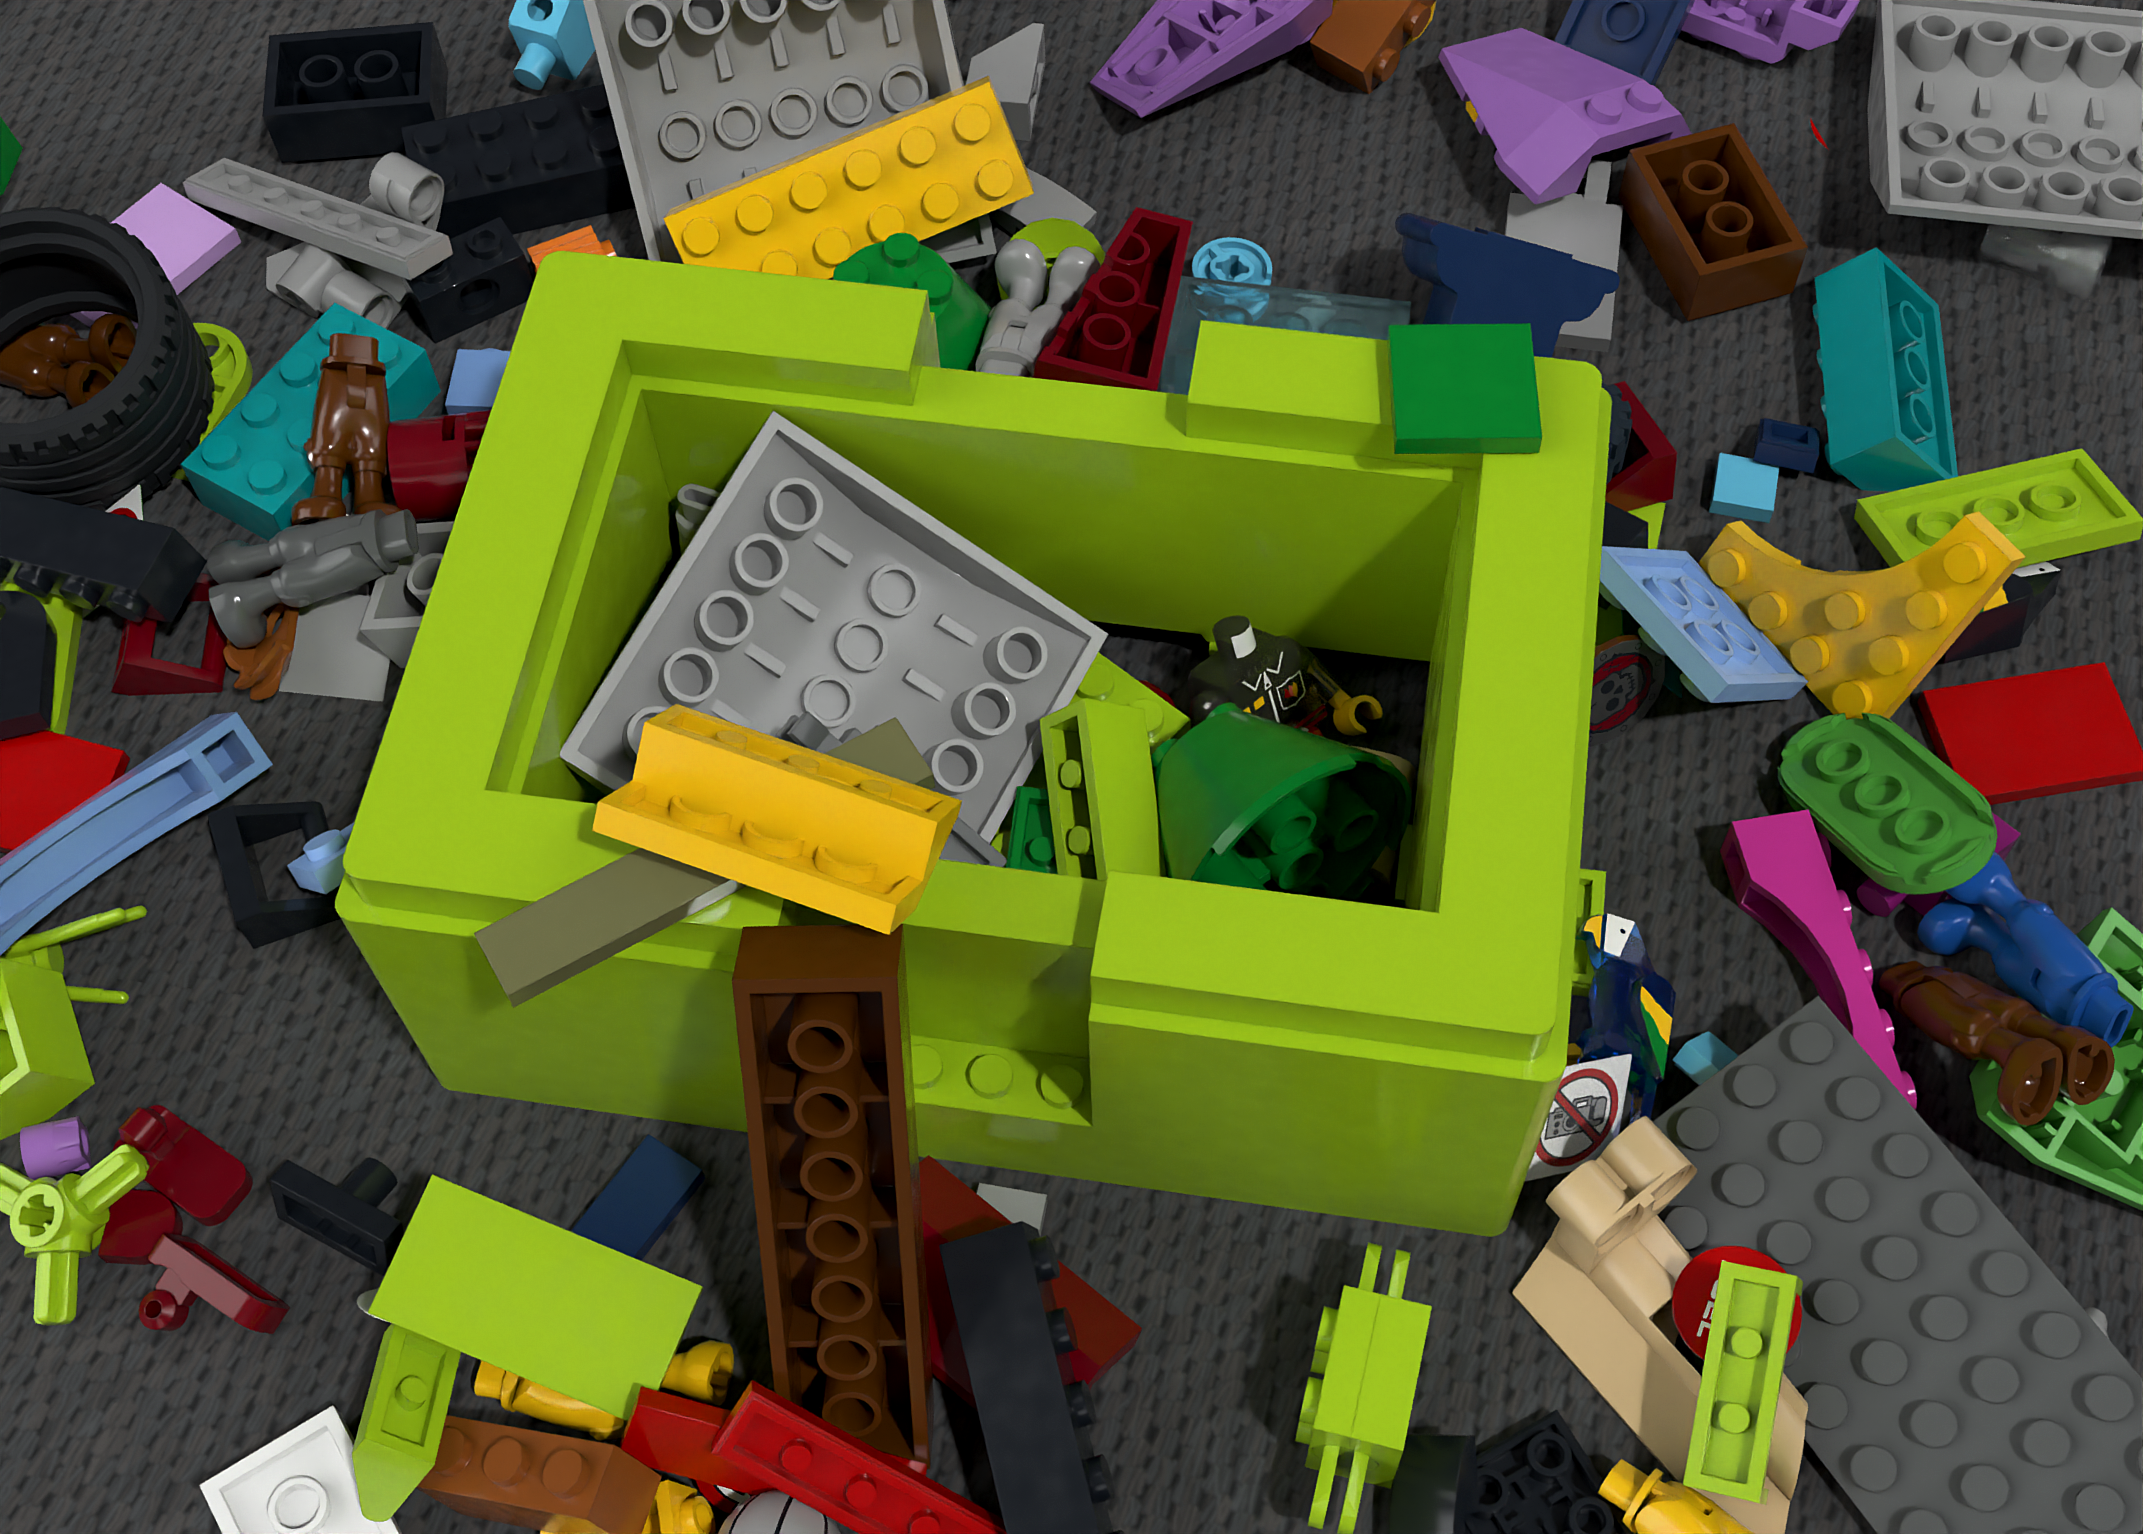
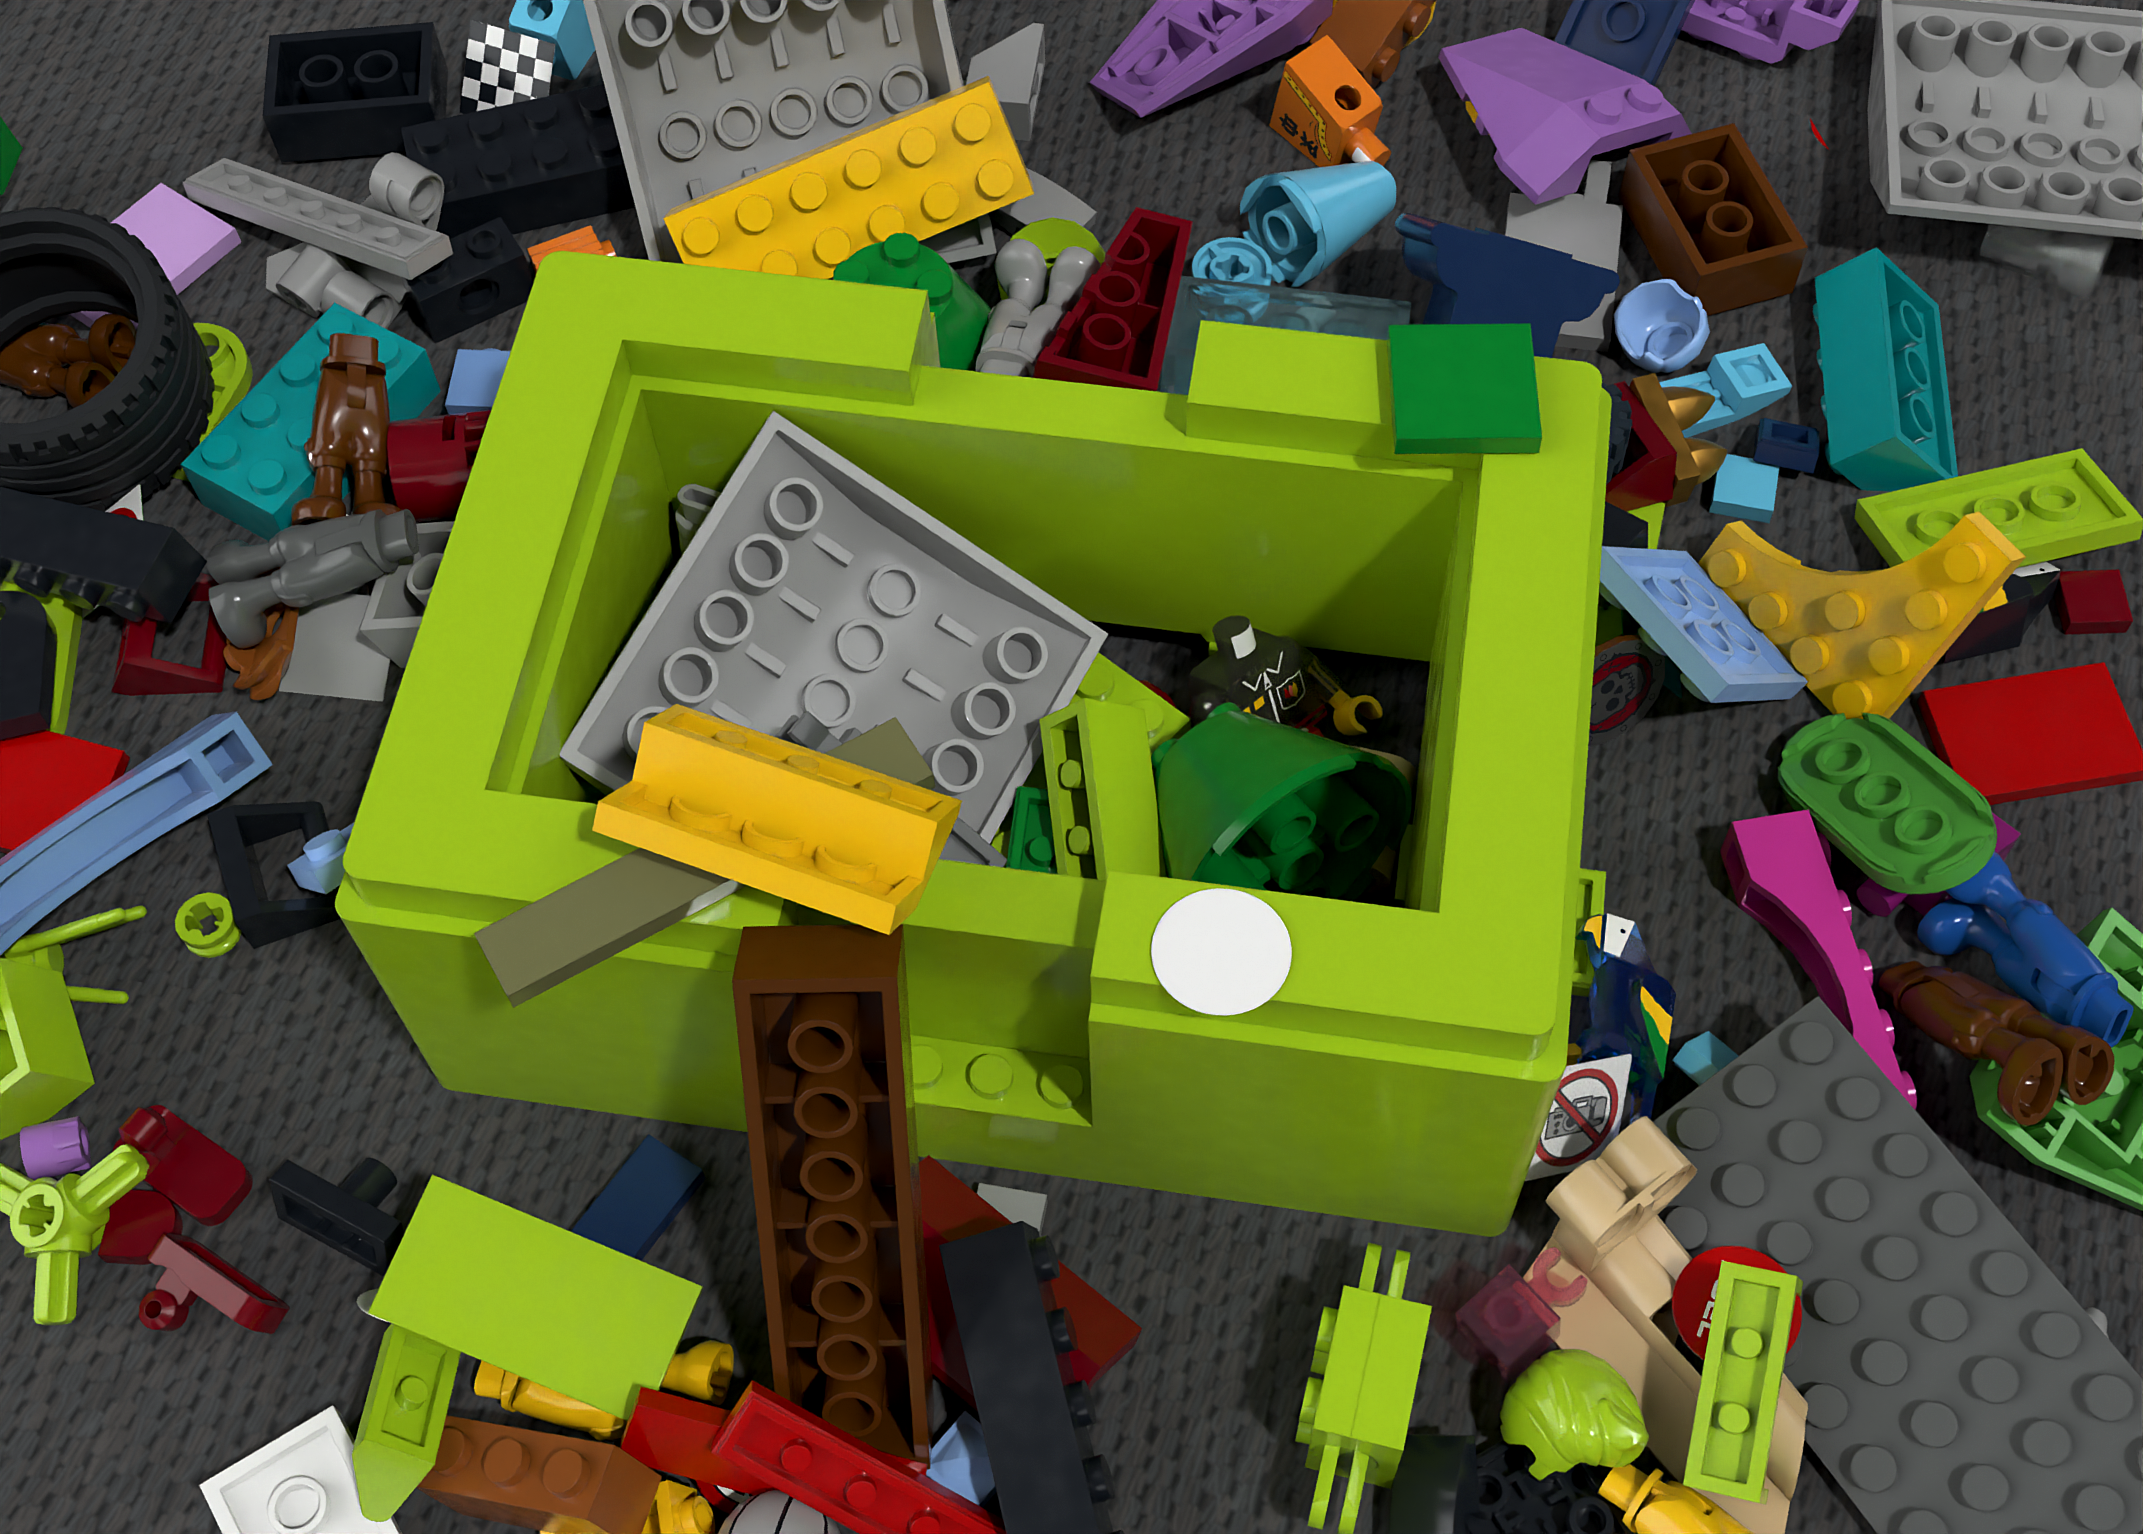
(197, 909): none -> lime bush
(504, 68): none -> sticker
(963, 1462): none -> light blue tile
(1221, 952): none -> white sticker
(1315, 215): none -> medium azure cone
(1328, 108): none -> orange torso
(1515, 1319): none -> clear pink brick
(1573, 1412): none -> lime hair
(1661, 326): none -> light blue hair
(1673, 412): none -> pearl gold tile
(1741, 384): none -> medium azure slope
(2092, 602): none -> dark red tile

